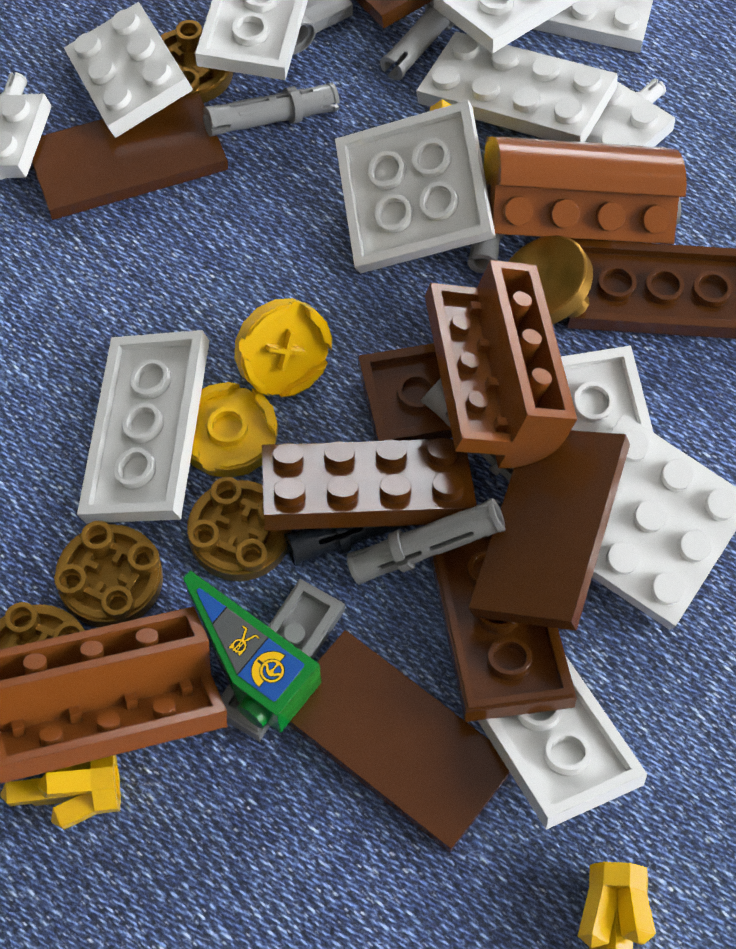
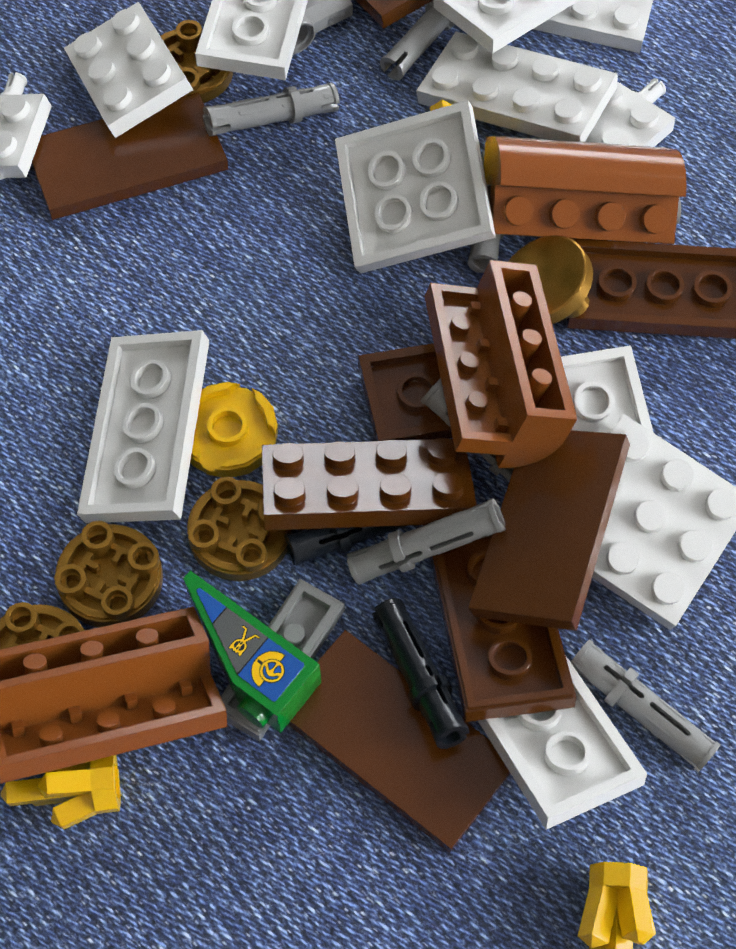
(283, 347): yellow tile -> none
(428, 689): none -> black pin
(644, 705): none -> light grey pin

